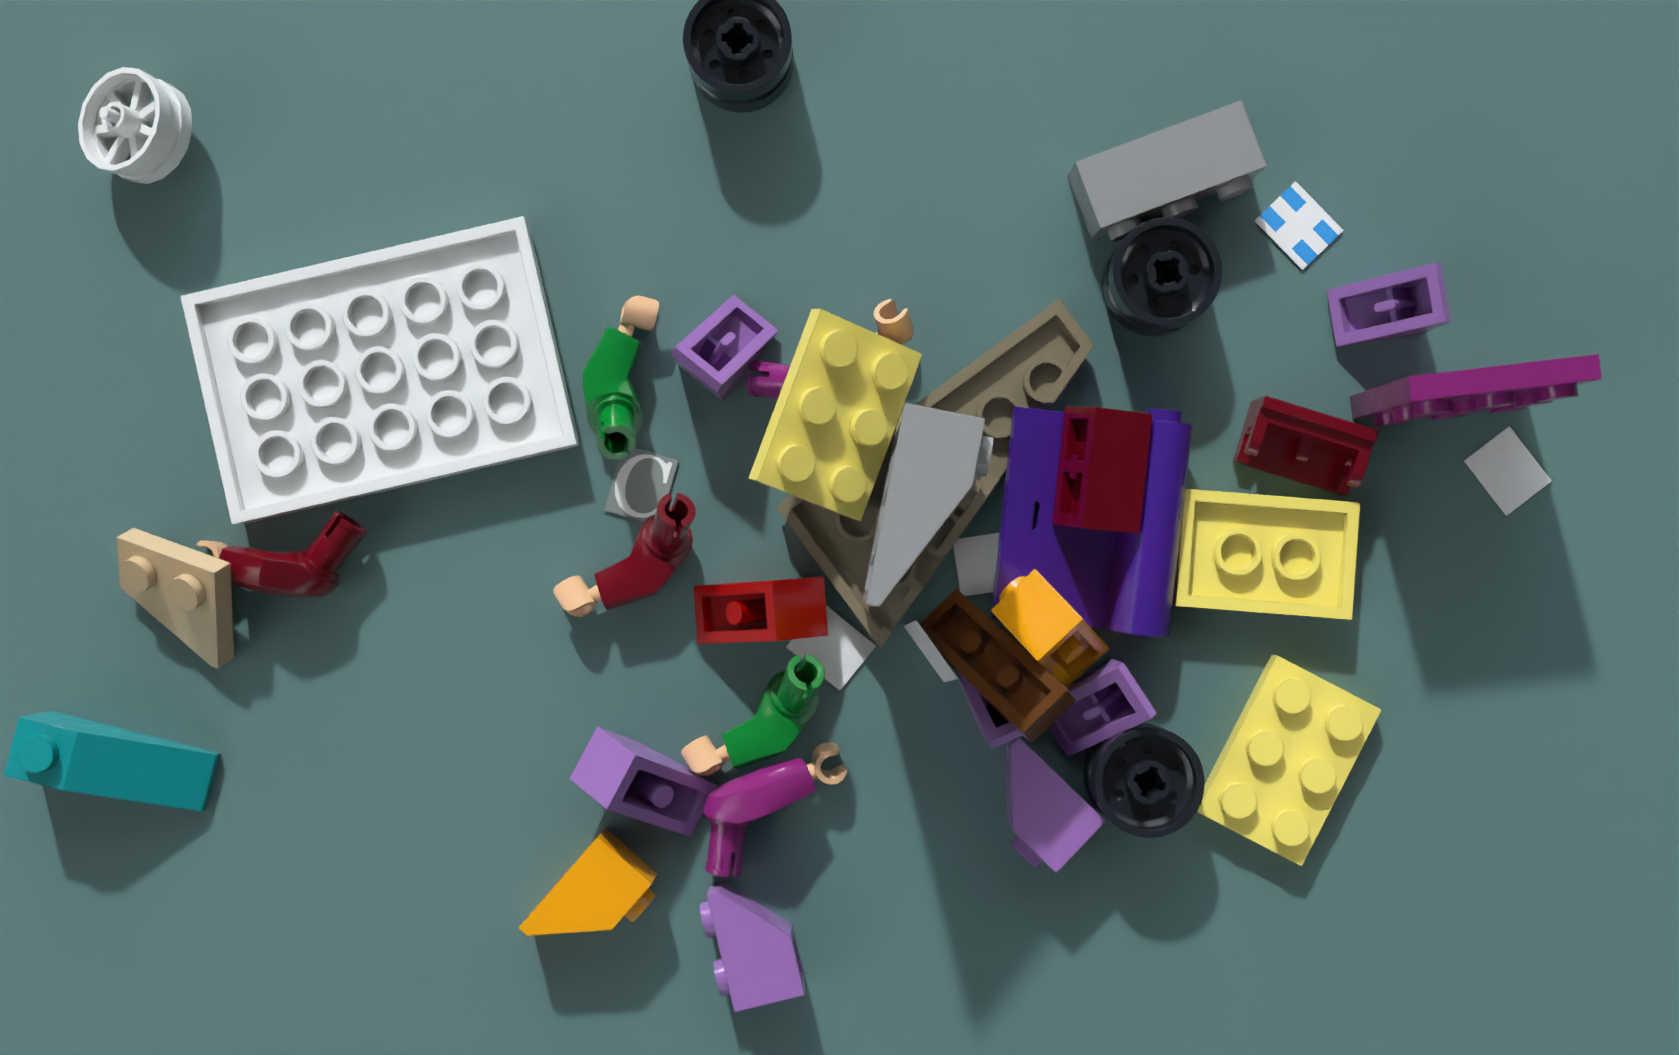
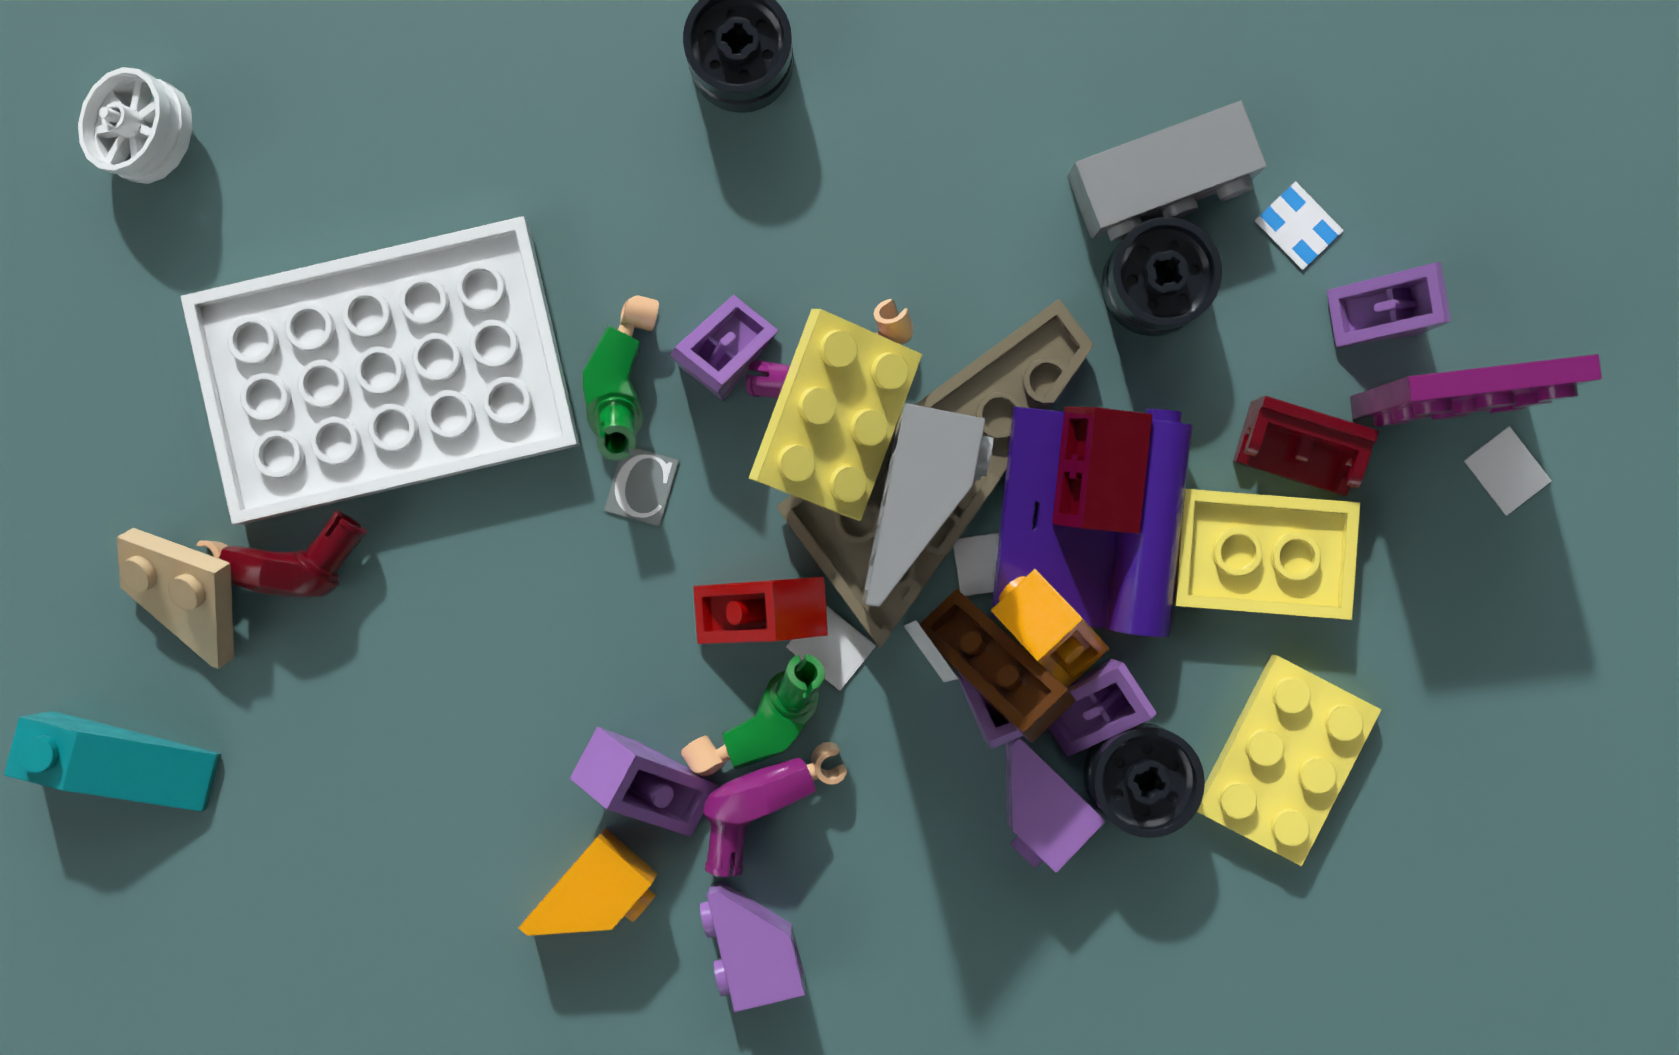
(654, 558): dark red arm -> none

